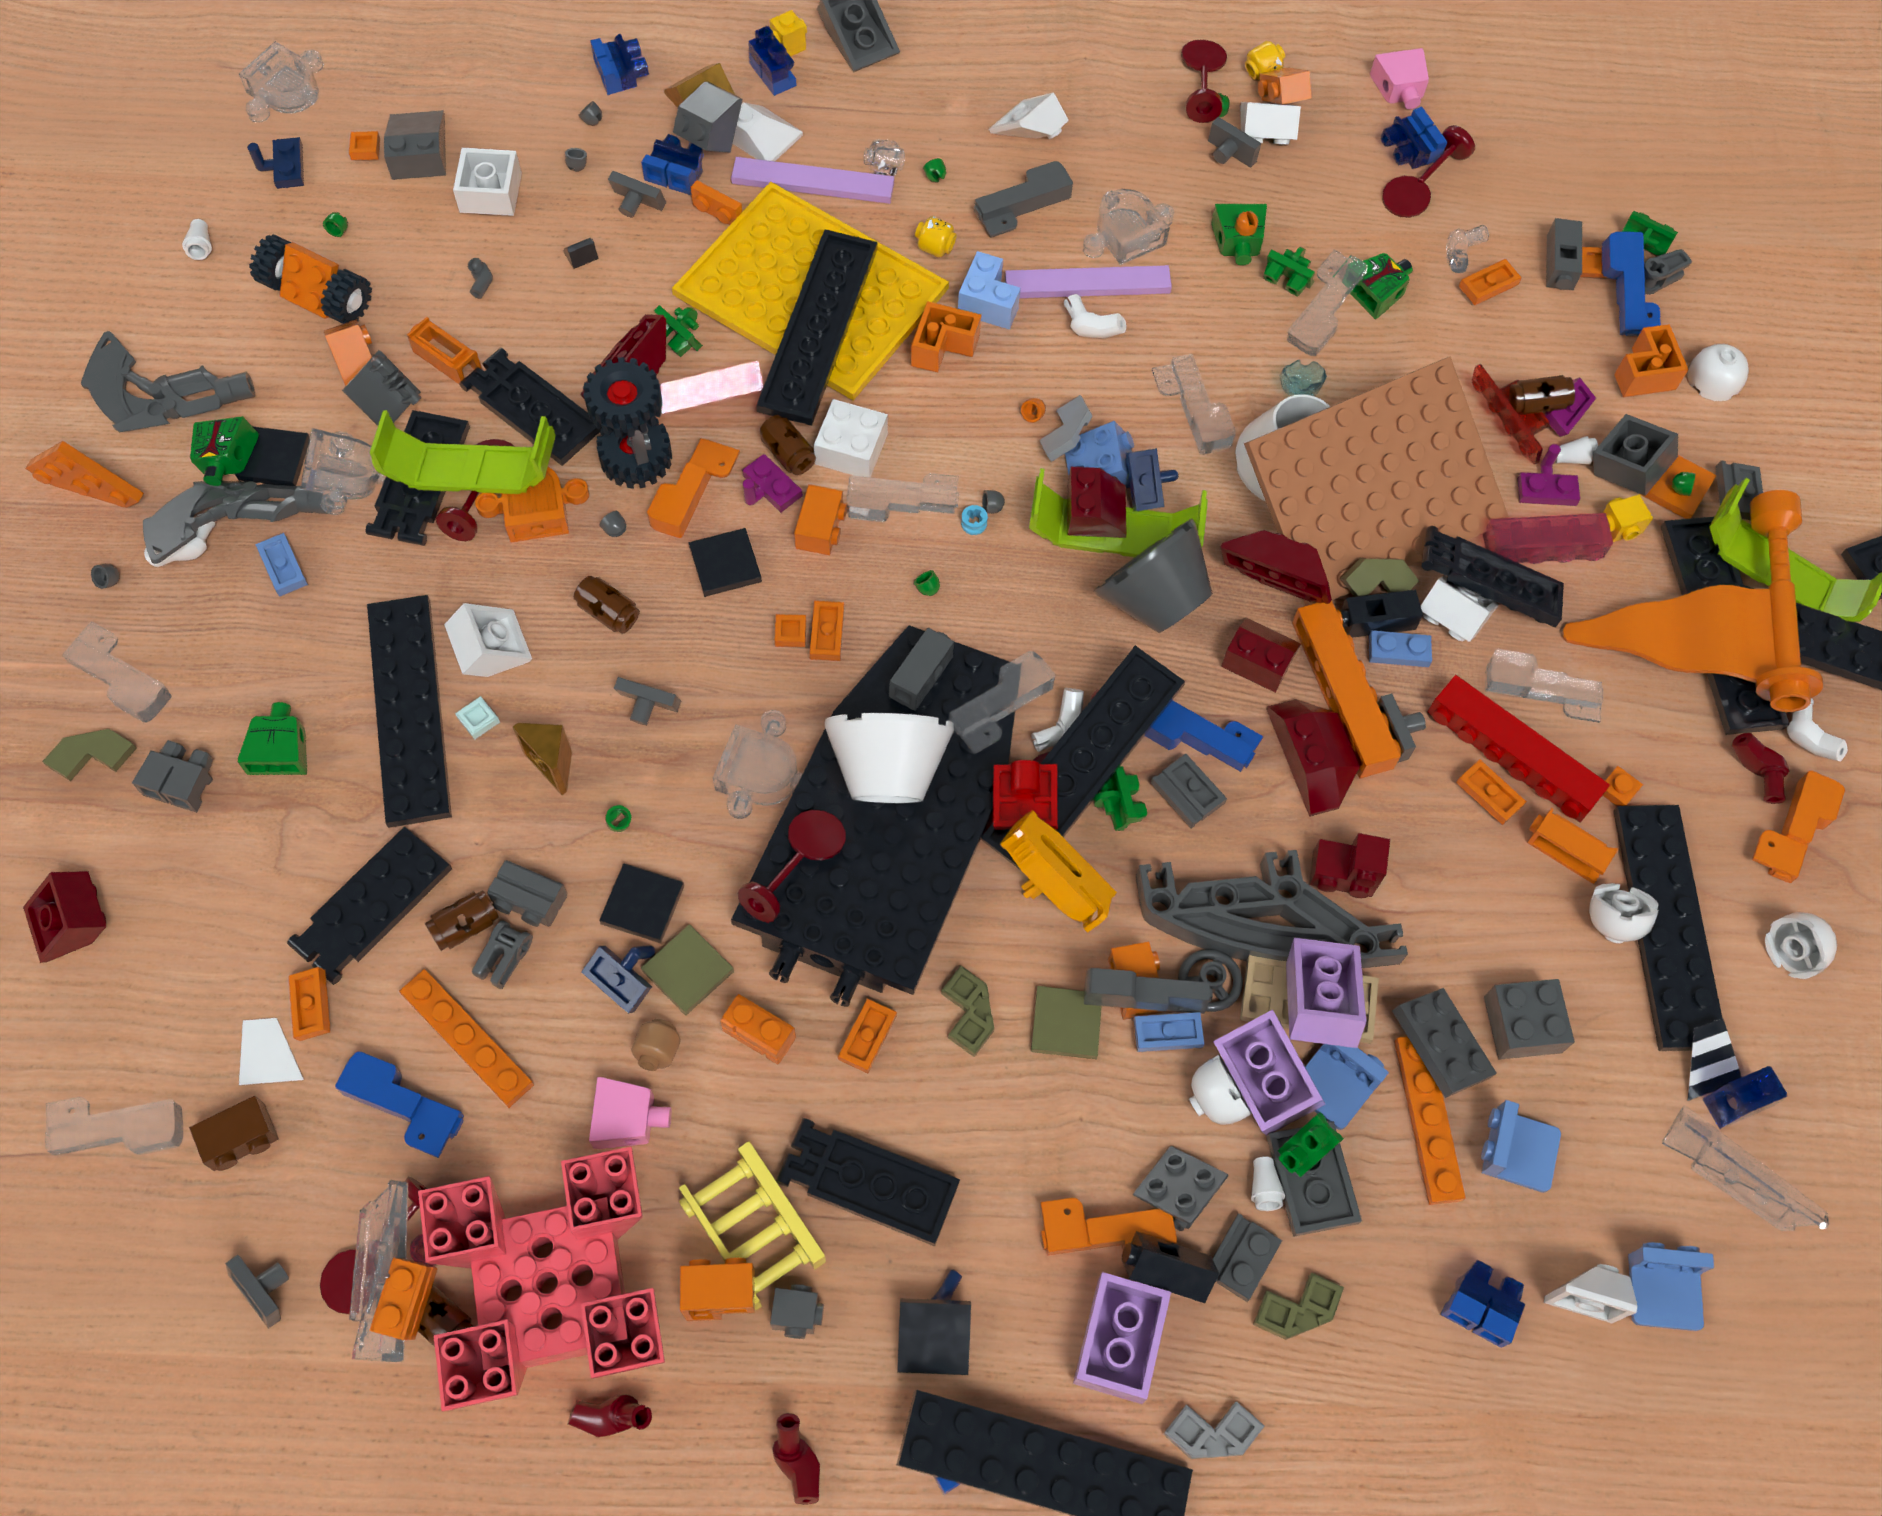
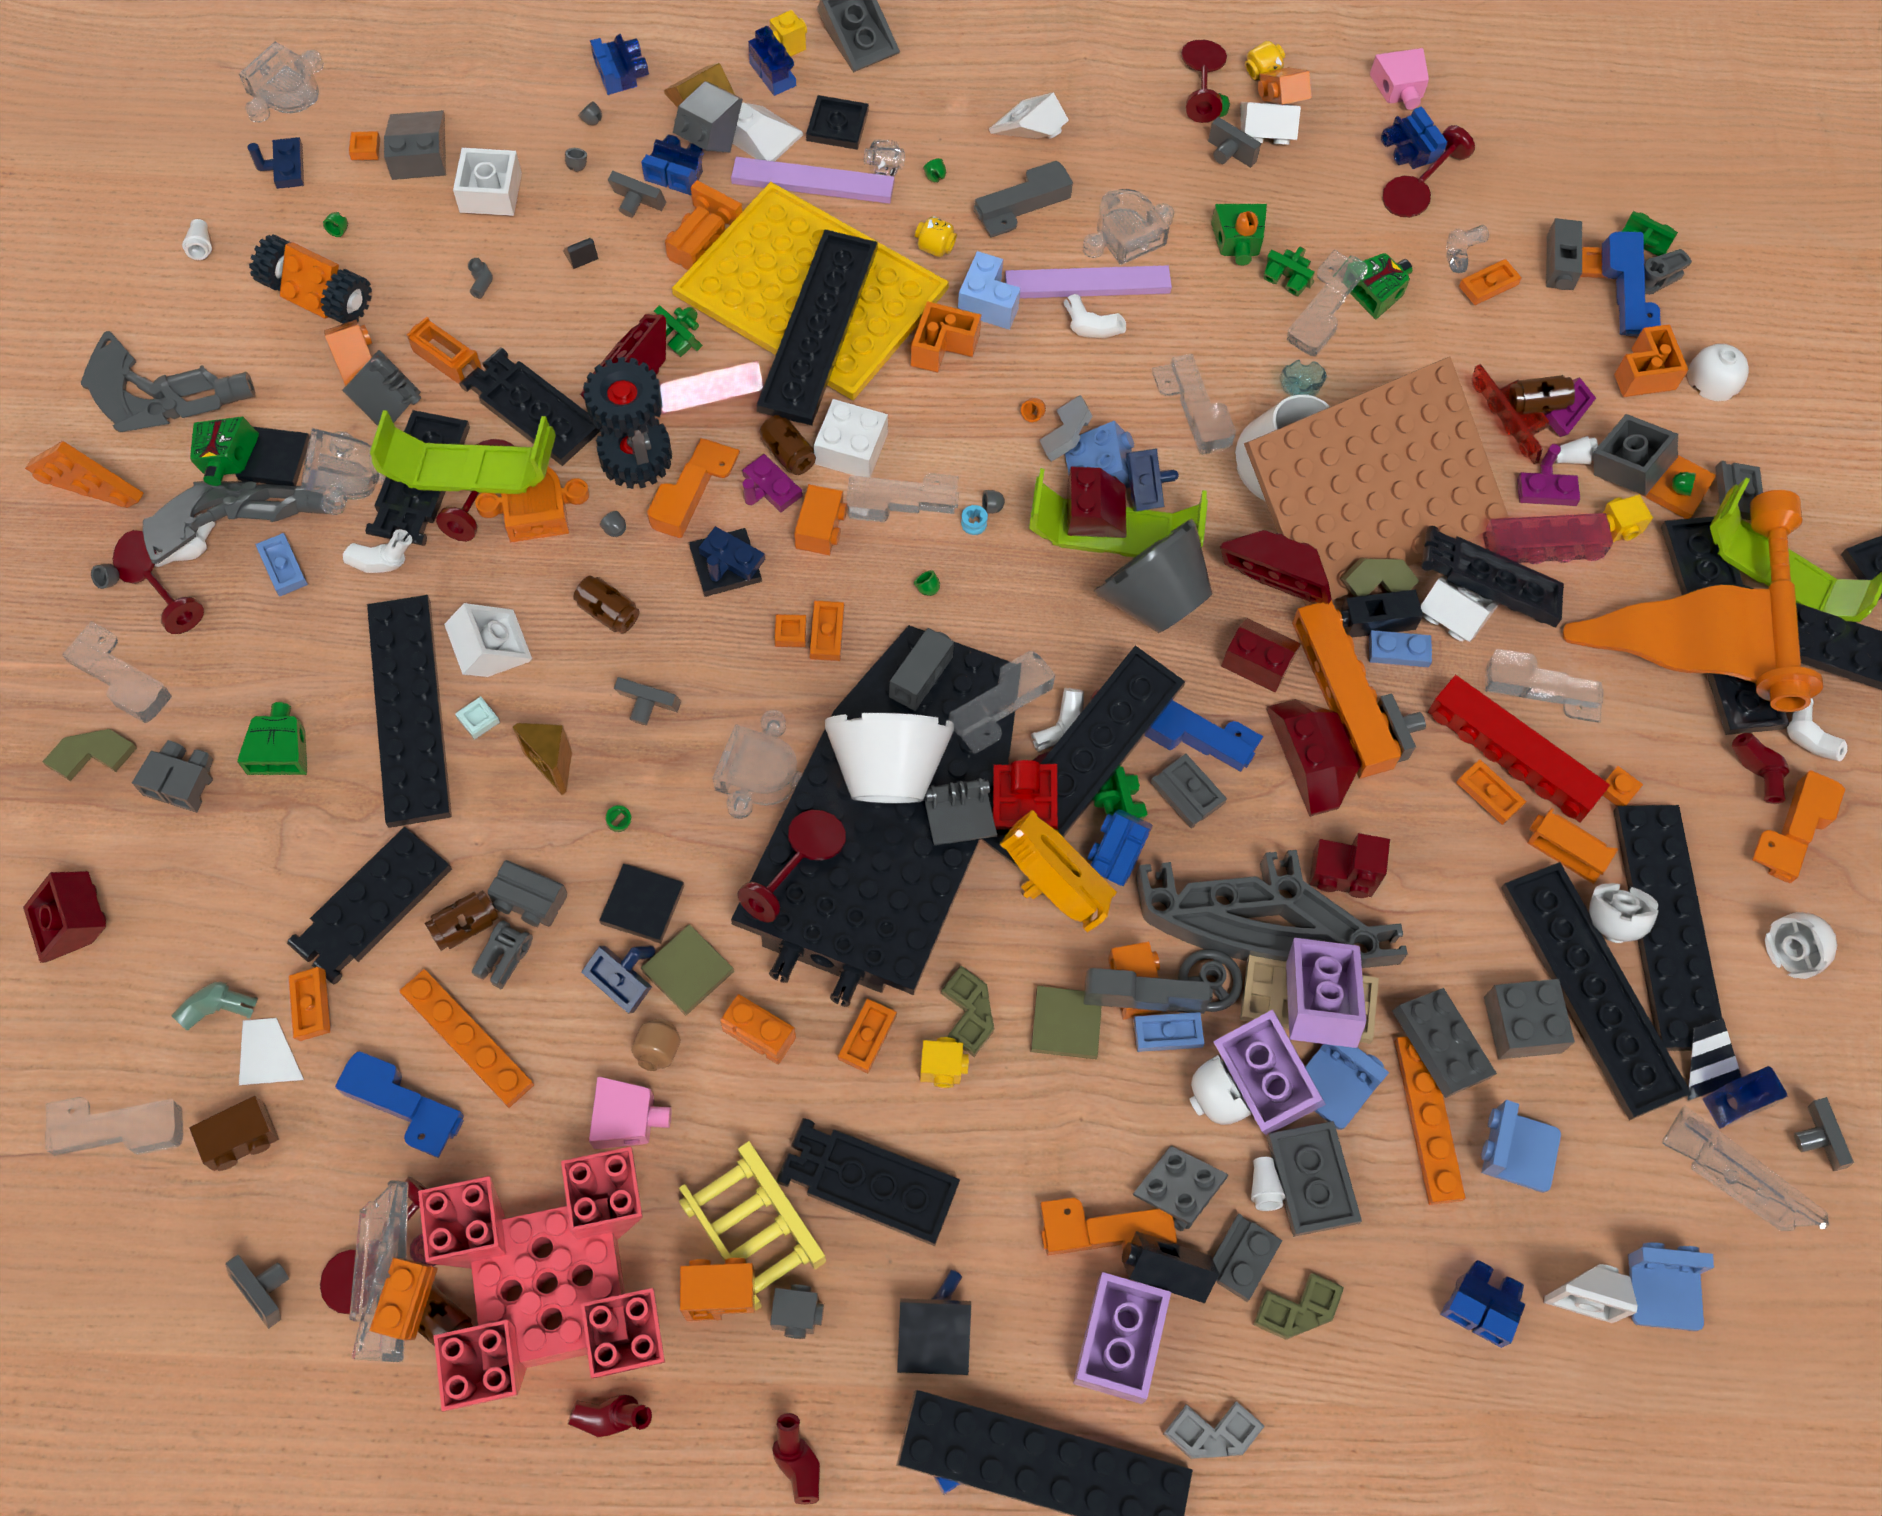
(135, 566): none -> dark red piece
(211, 999): none -> sand green arm
(379, 558): none -> white arm
(693, 237): none -> orange brick
(730, 553): none -> dark blue plate
(837, 122): none -> black tile
(943, 1062): none -> yellow brick
(959, 811): none -> dark grey hinge
(1120, 846): none -> blue brick
(1309, 1145): green hips -> none
(1596, 991): none -> black plate
(1826, 1135): none -> dark grey tile

